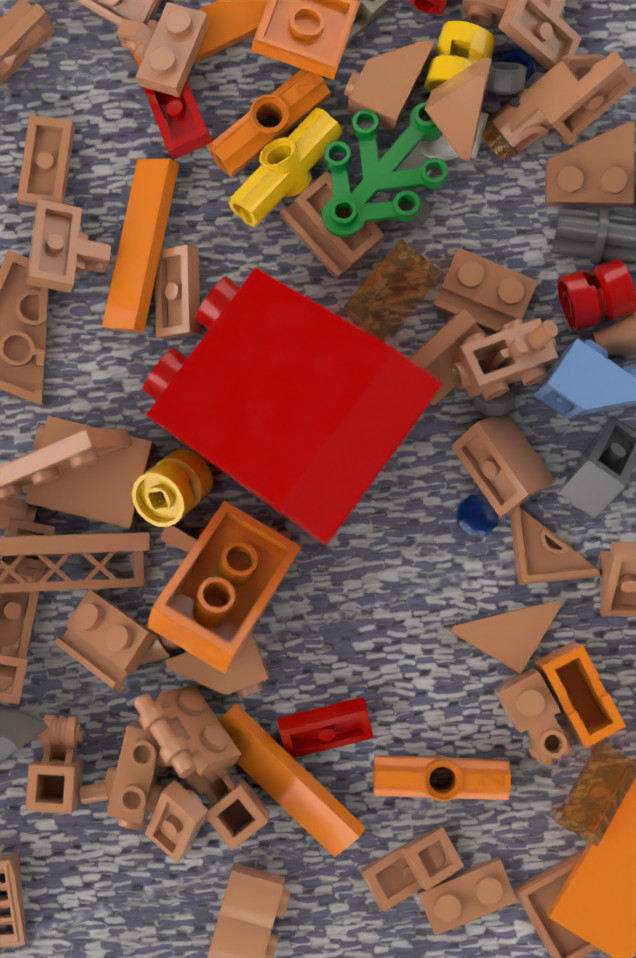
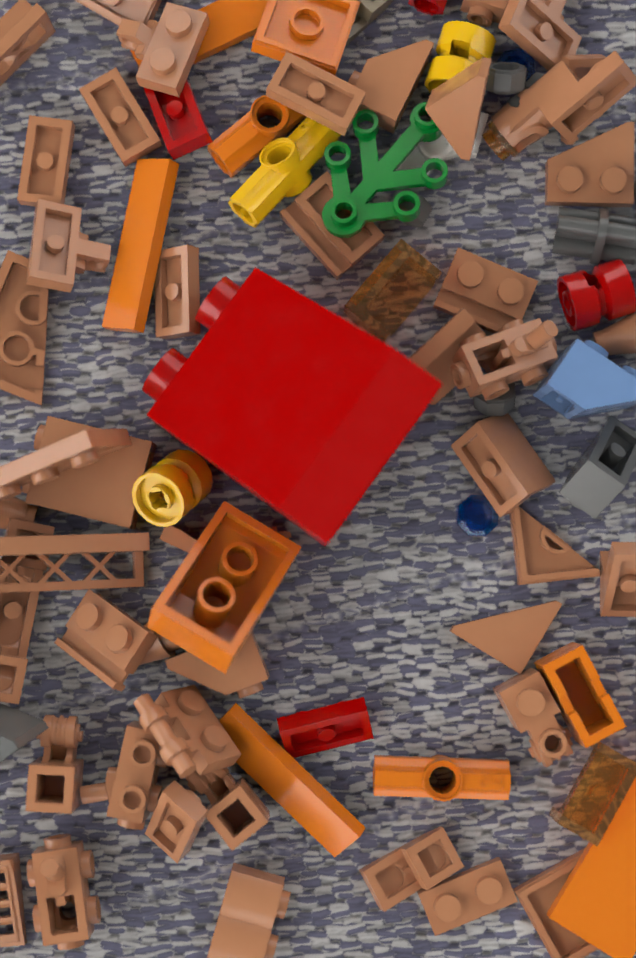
(61, 876): none -> nougat brick
(120, 117): none -> nougat plate
(315, 93): none -> nougat plate

